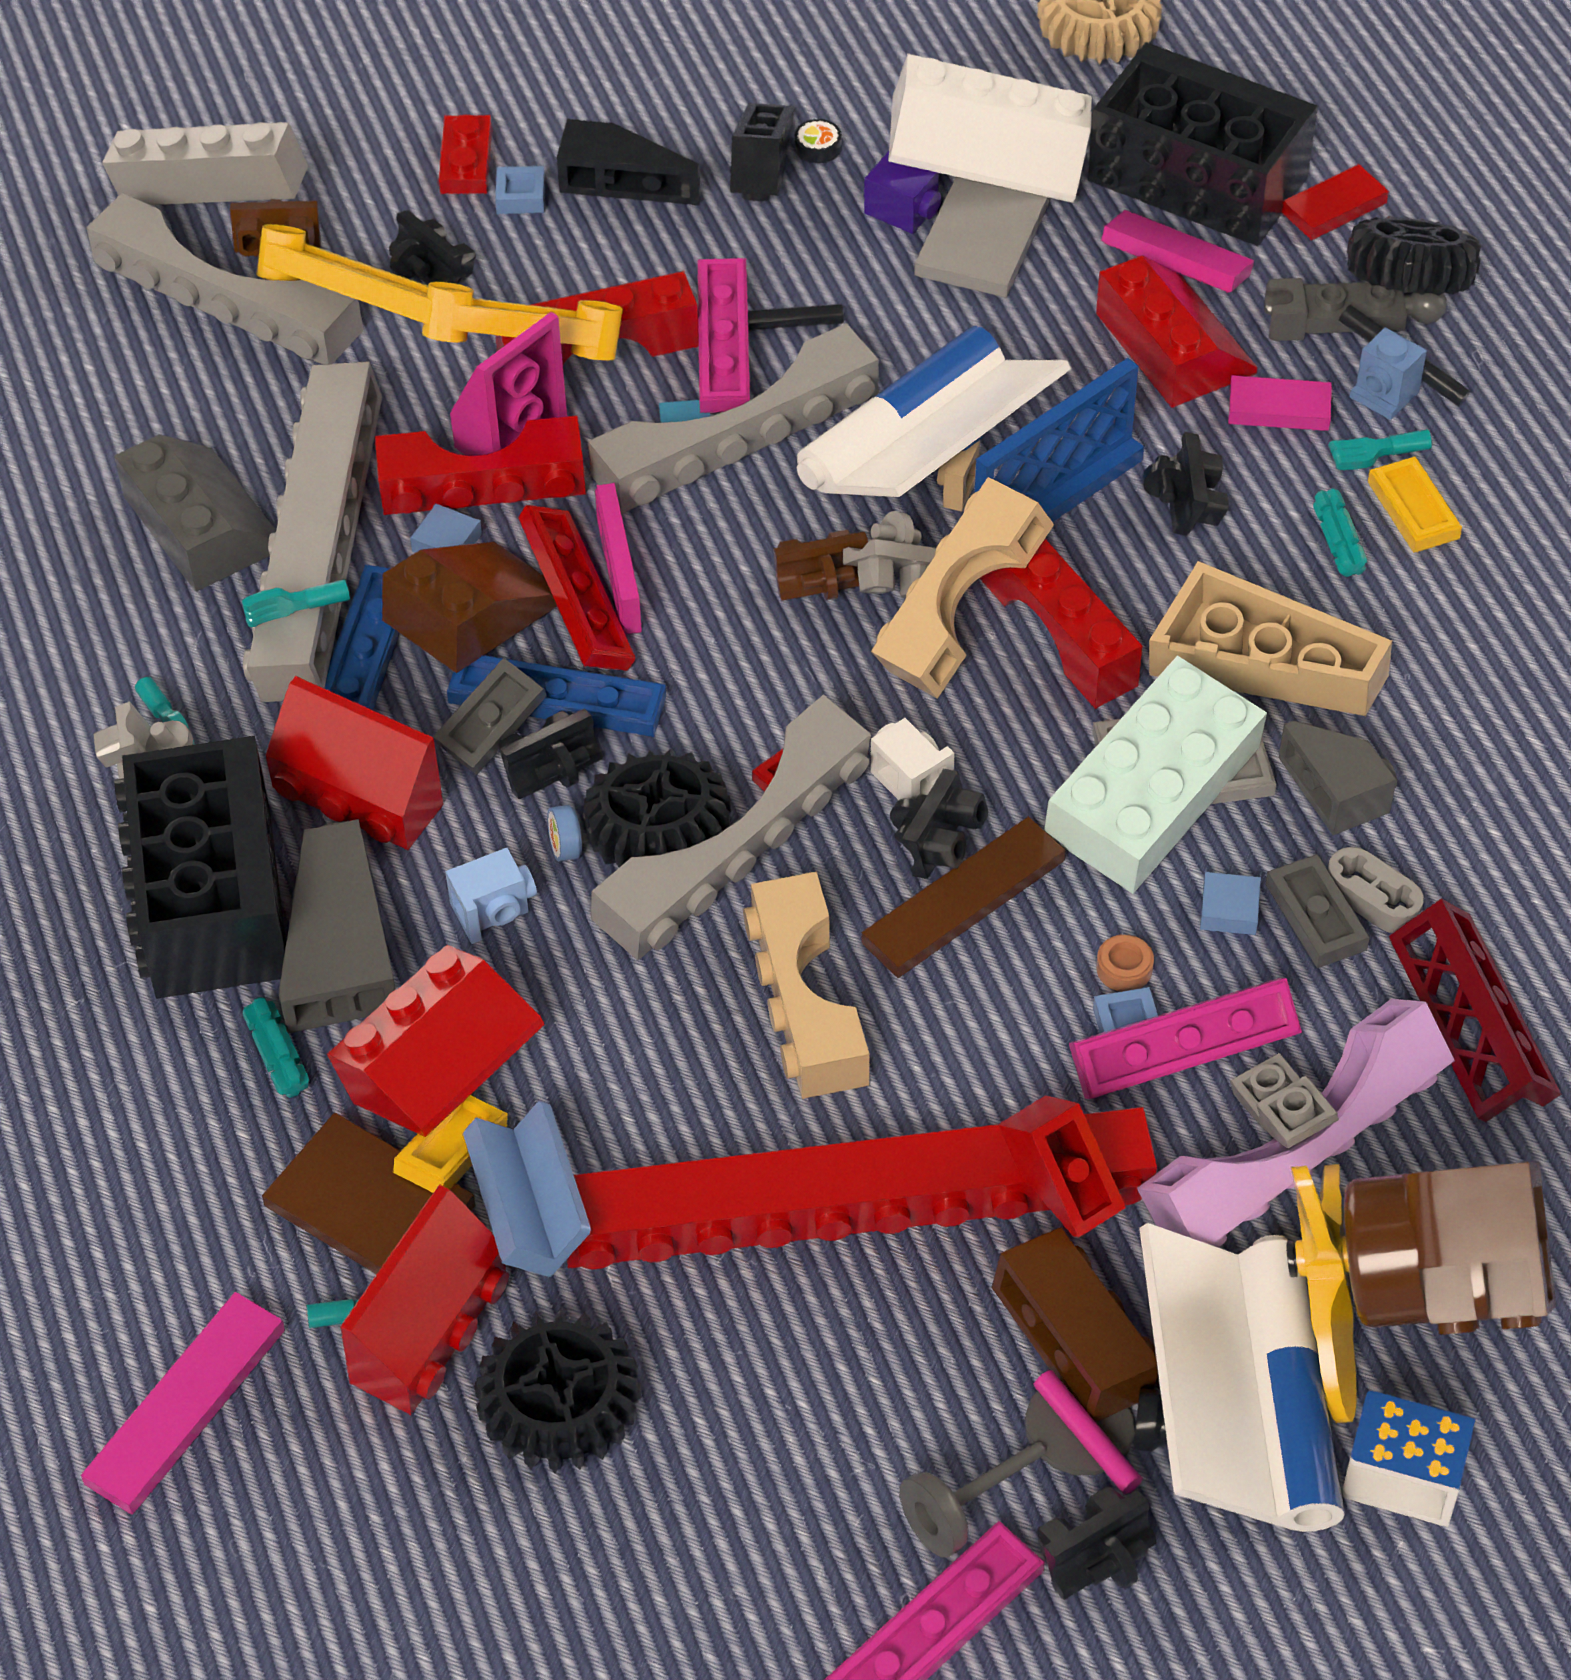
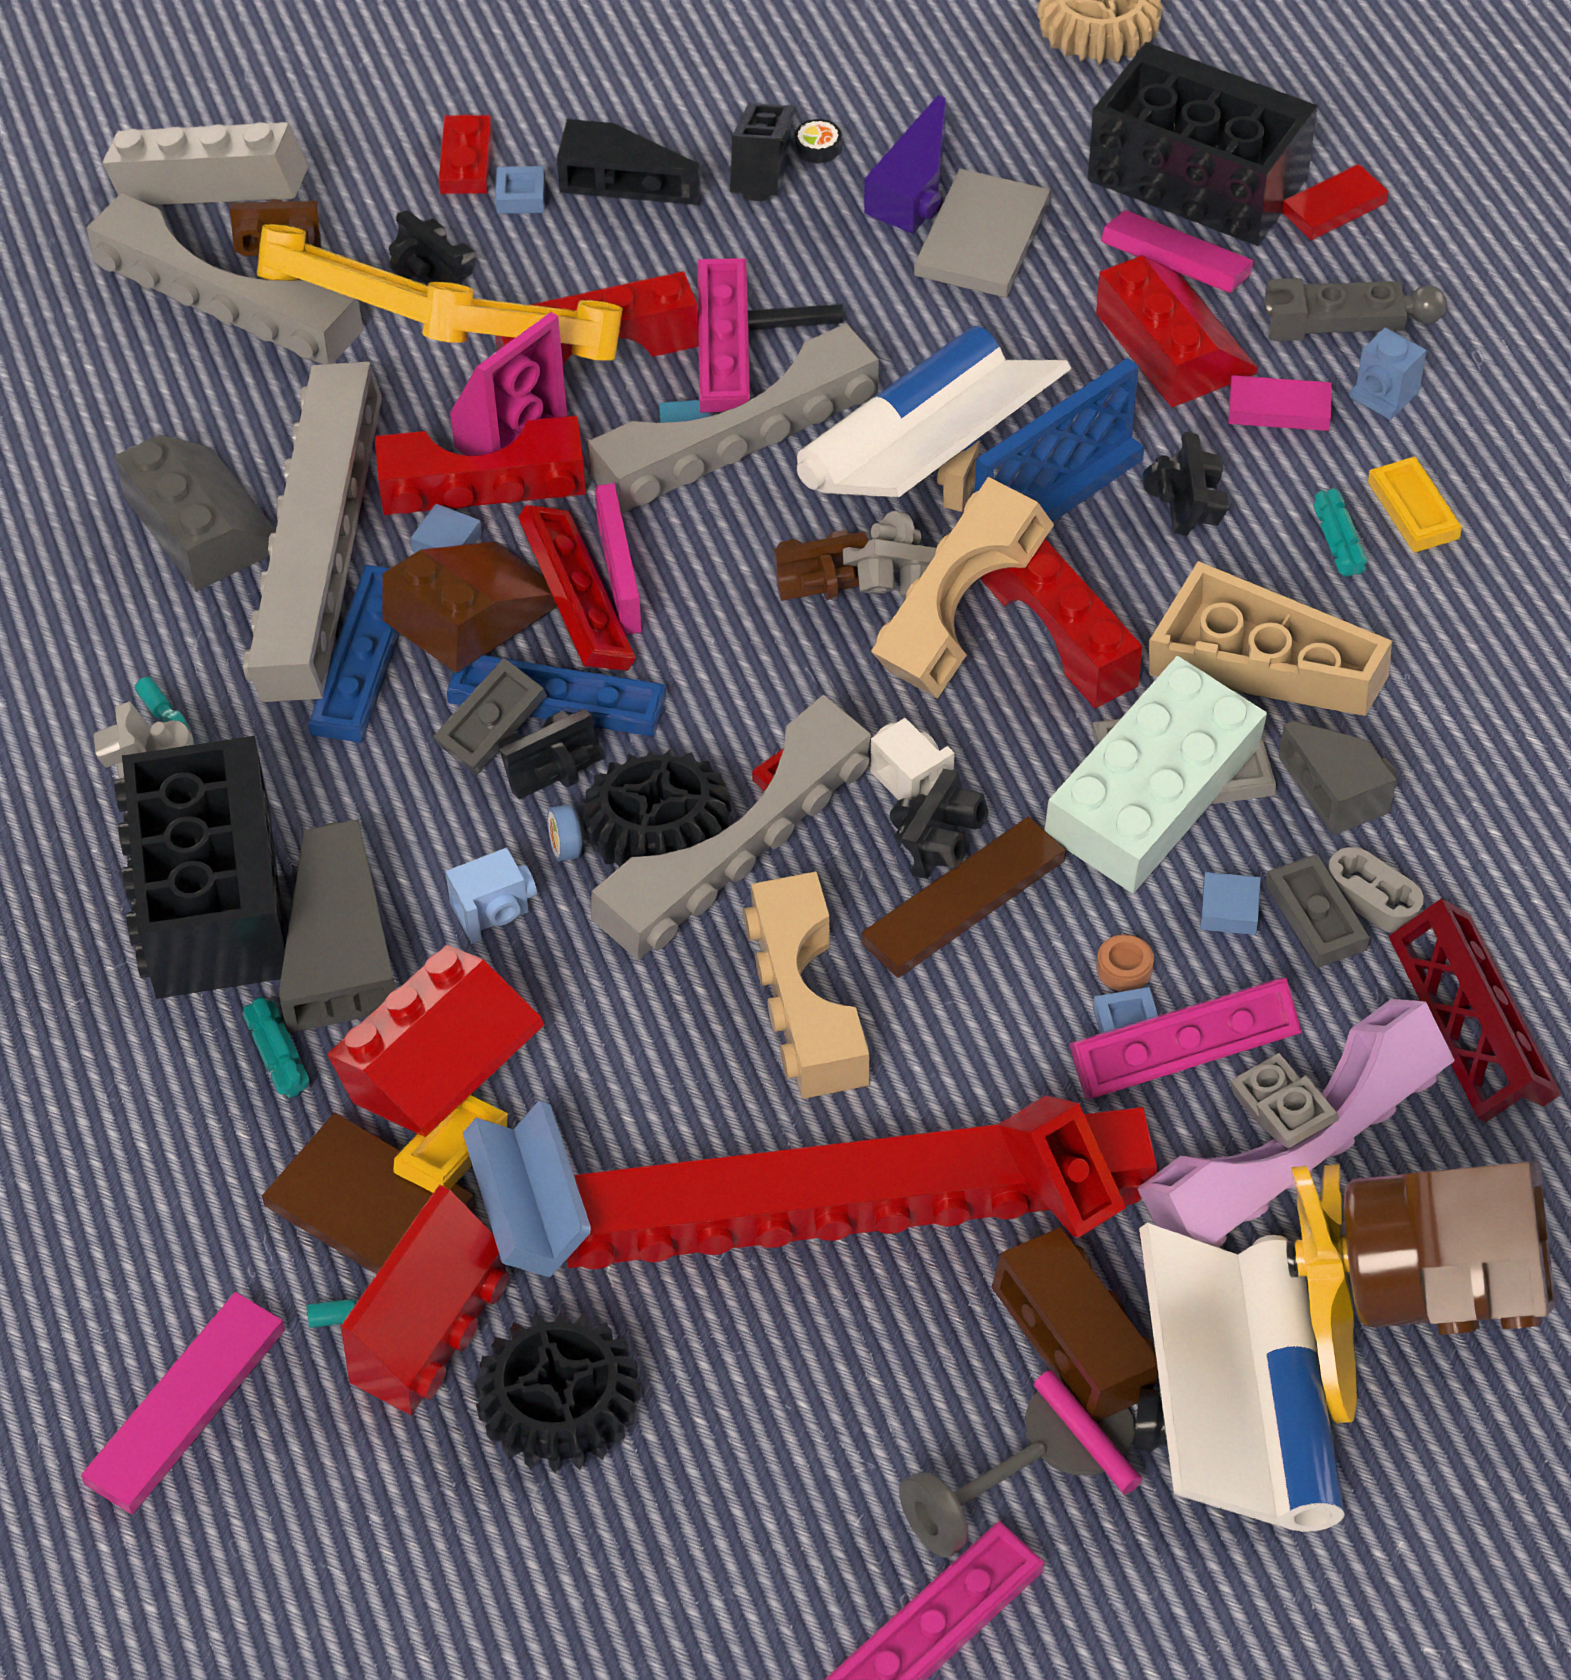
(280, 603): teal piece -> none
(354, 764): red slope -> none
(989, 128): white slope -> none
(1099, 1547): black hips -> none
(1365, 451): teal piece -> none
(1408, 1458): piece -> none
(1413, 255): black gear -> none
(1431, 374): black bar -> none

